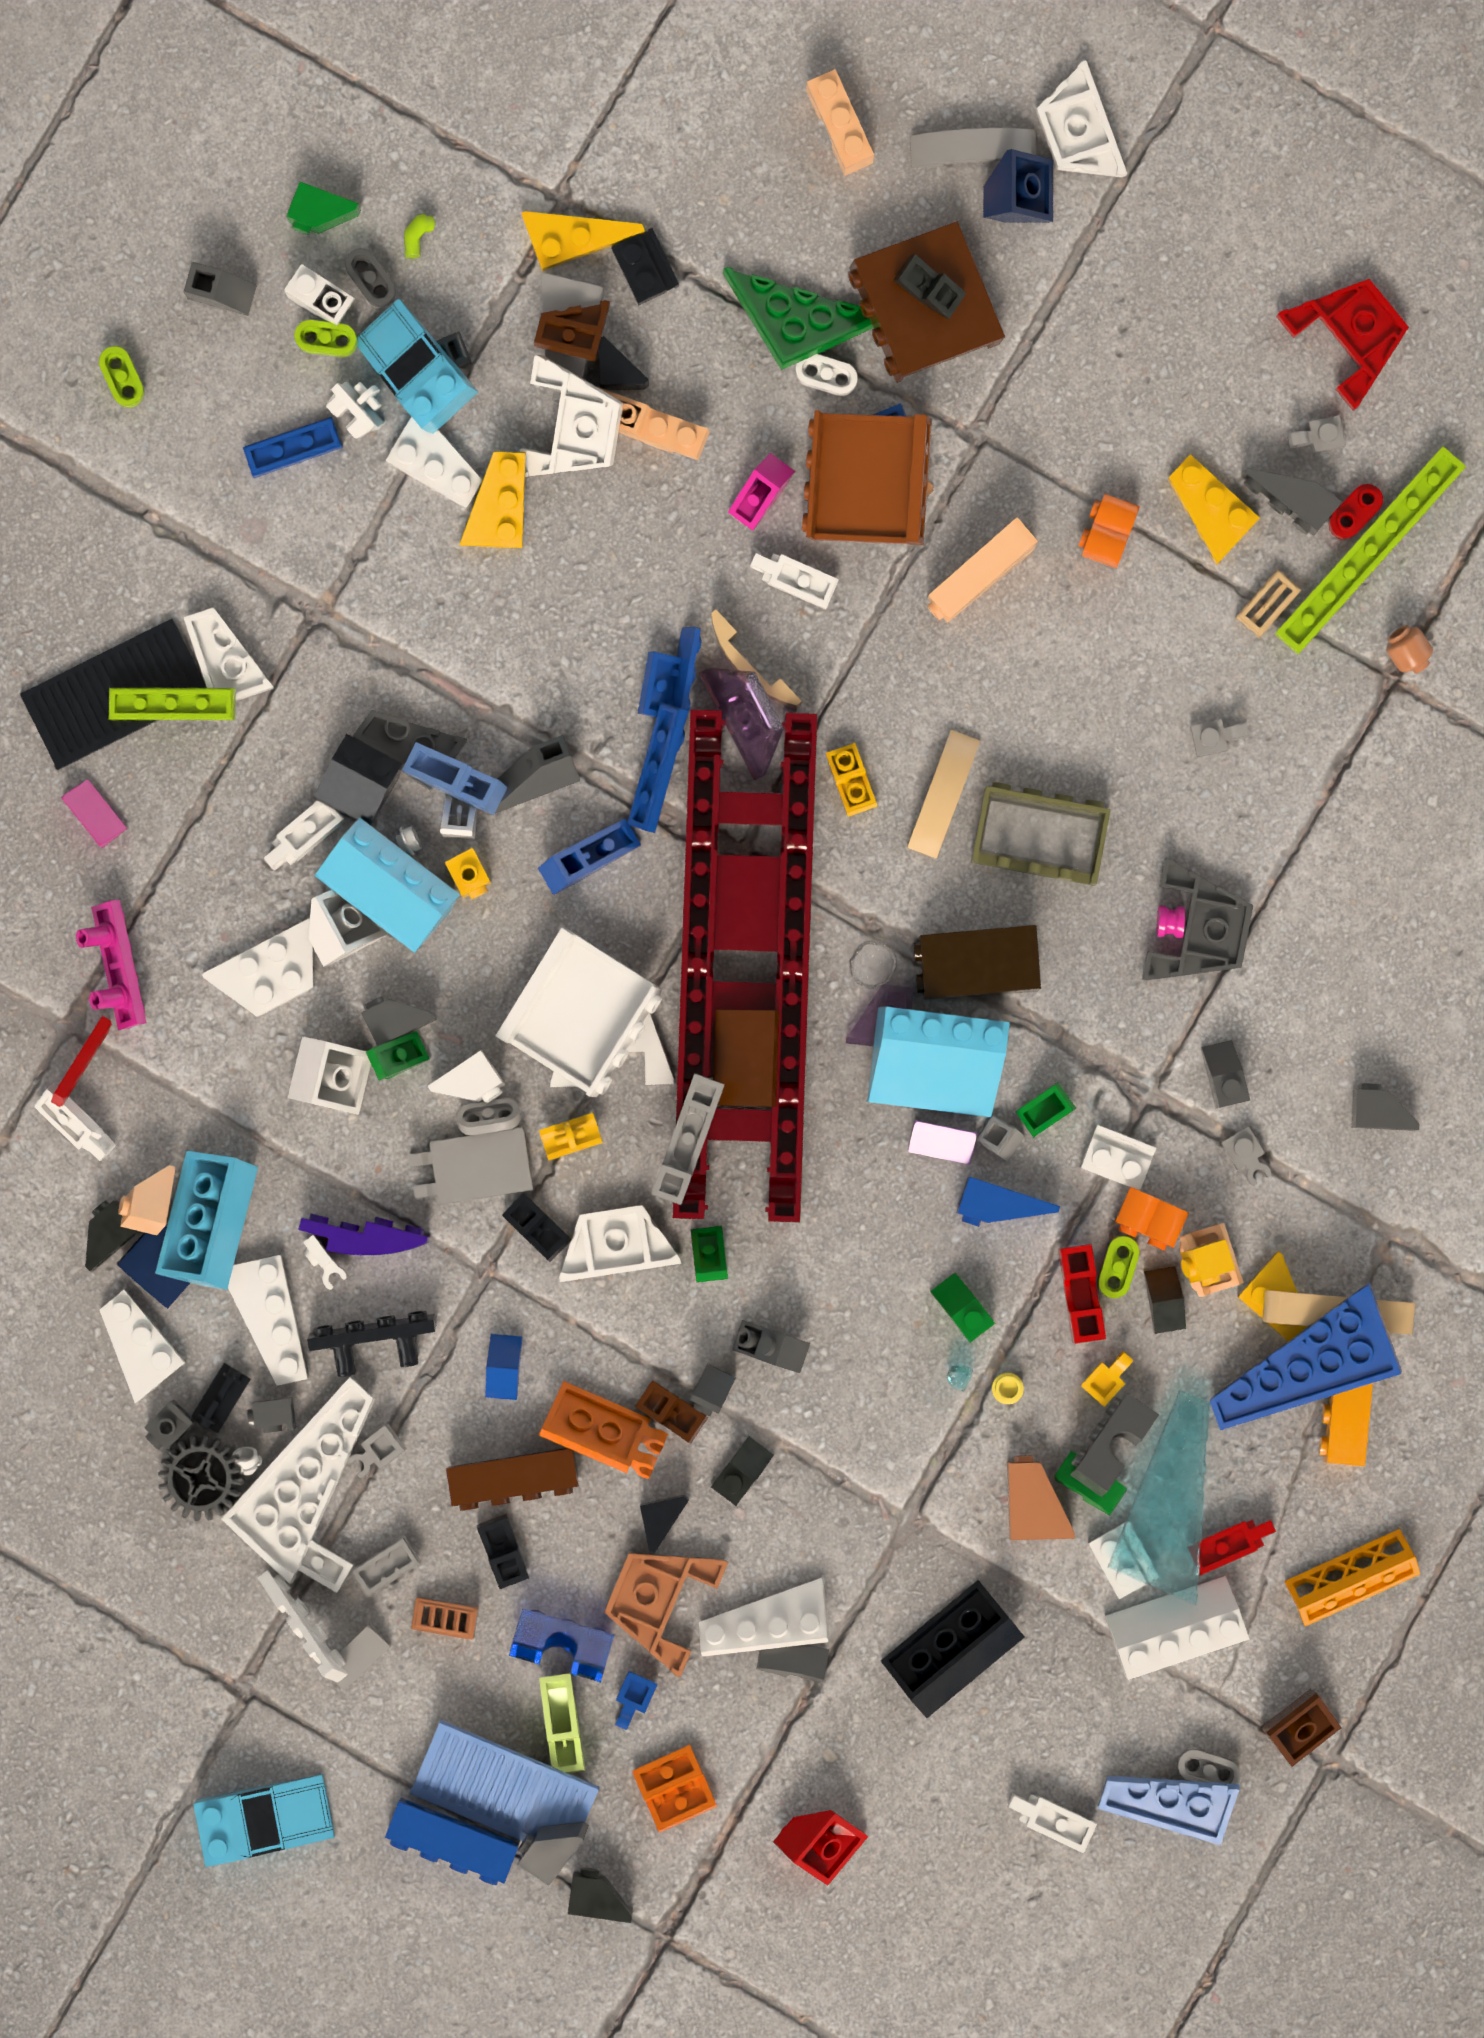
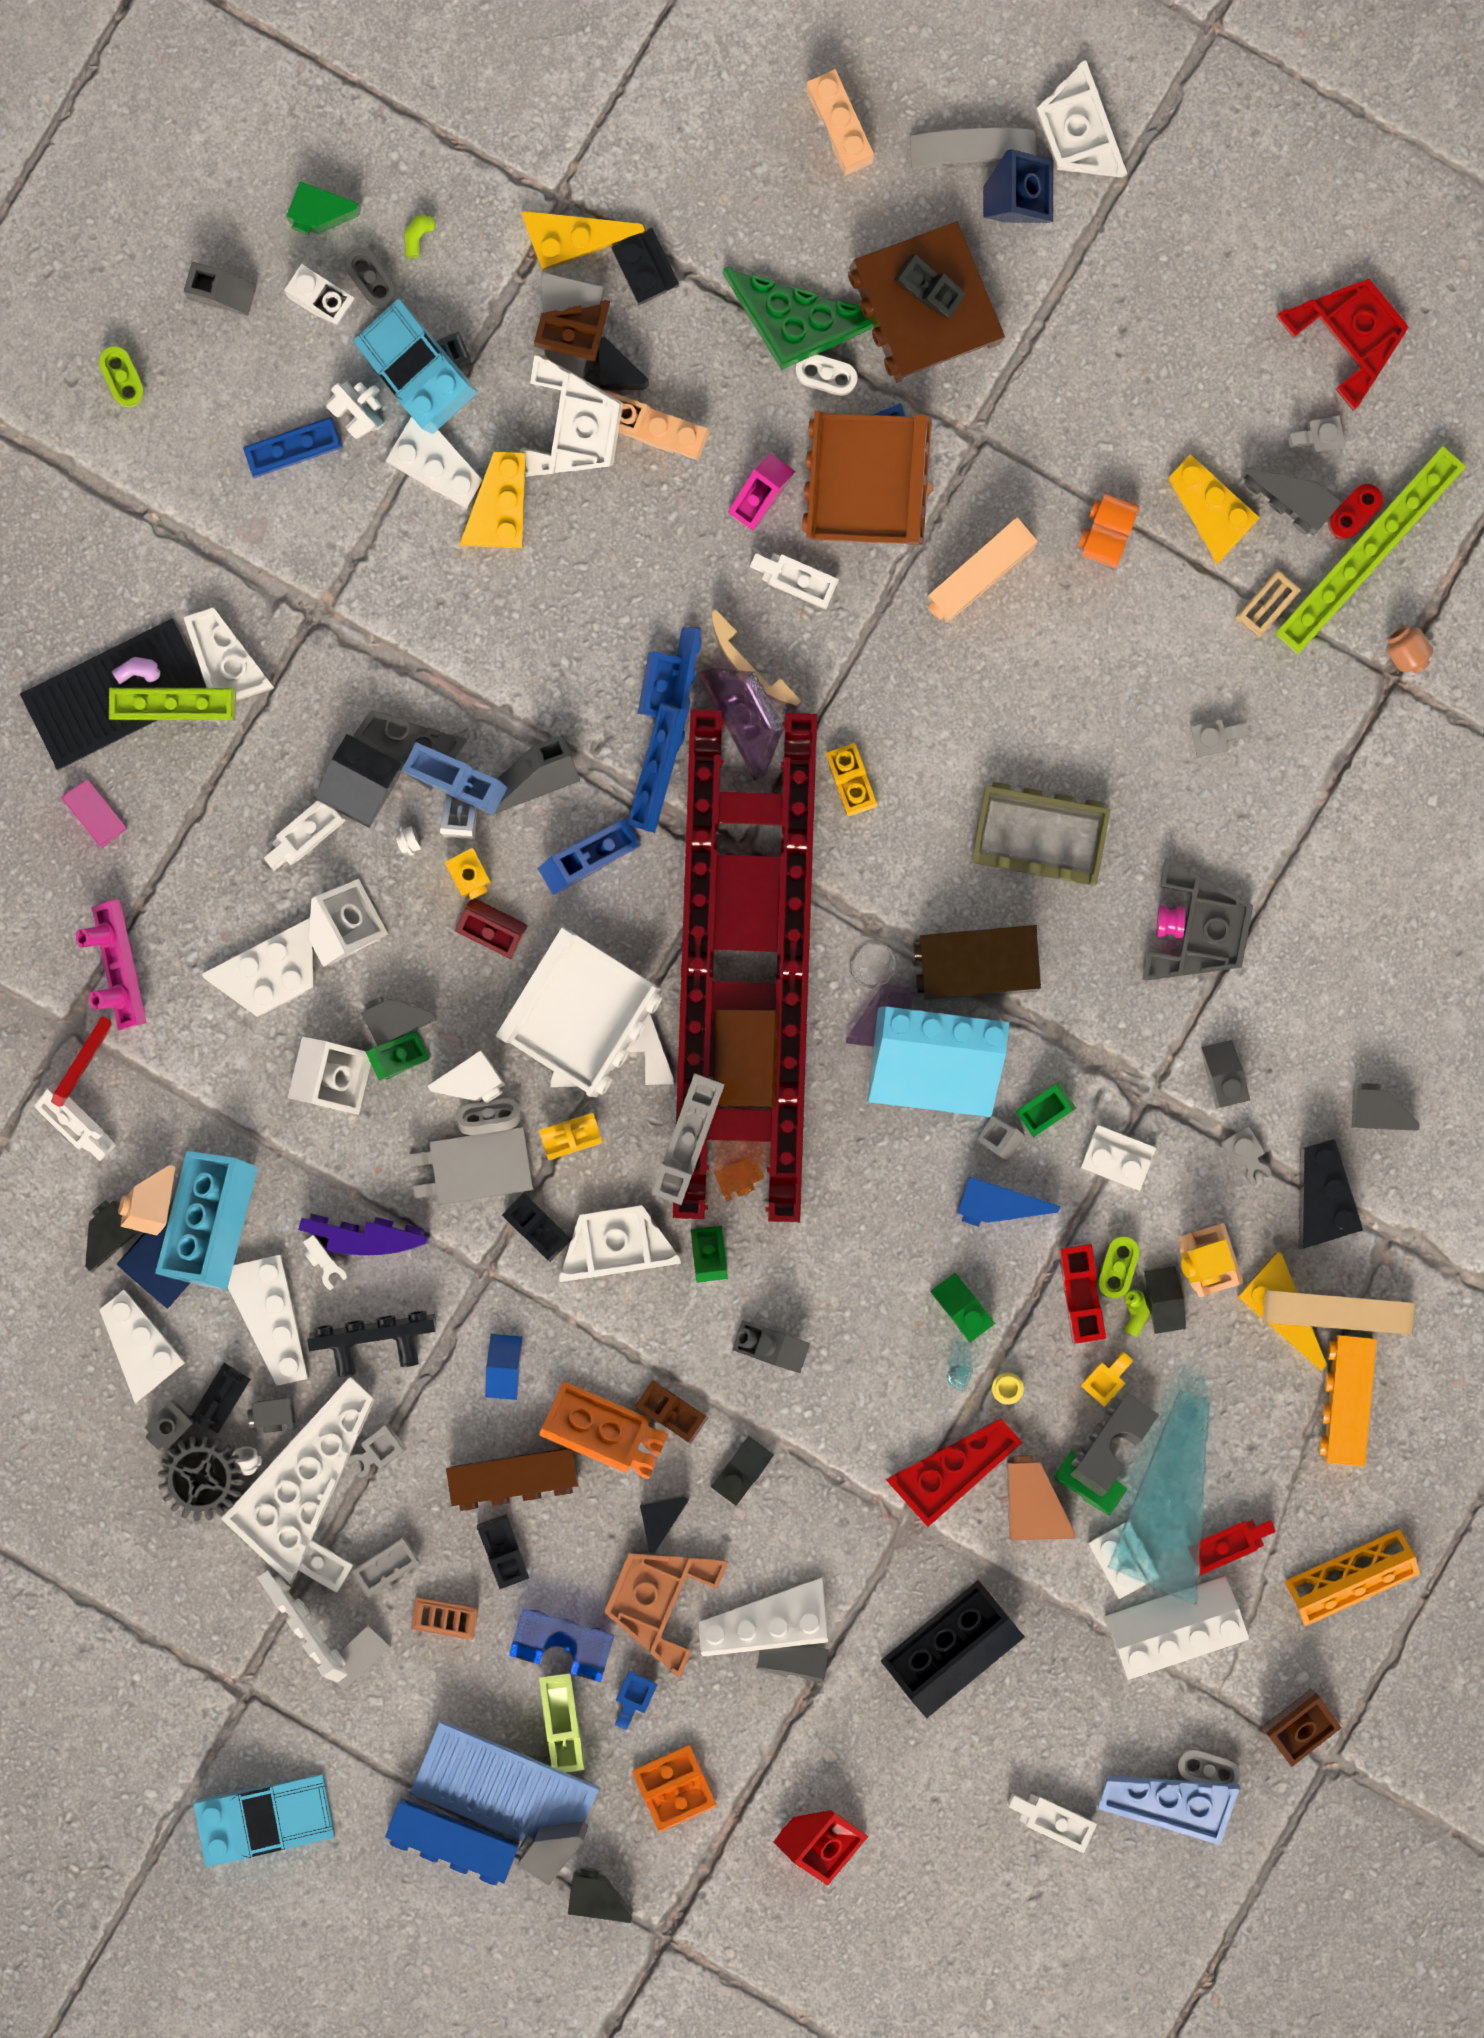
(137, 666): none -> lavender arm
(327, 338): lime plate -> none
(387, 885): medium azure slope -> none
(491, 928): none -> dark red slope
(712, 1390): dark grey slope -> none
(739, 1178): none -> clear orange brick
(942, 1142): slope -> none
(943, 794): tan slope -> none
(950, 1473): none -> red wing
(1139, 1312): none -> lime arm
(1151, 1218): orange brick -> none
(1325, 1196): none -> black wedge
(1327, 1358): blue wing -> none

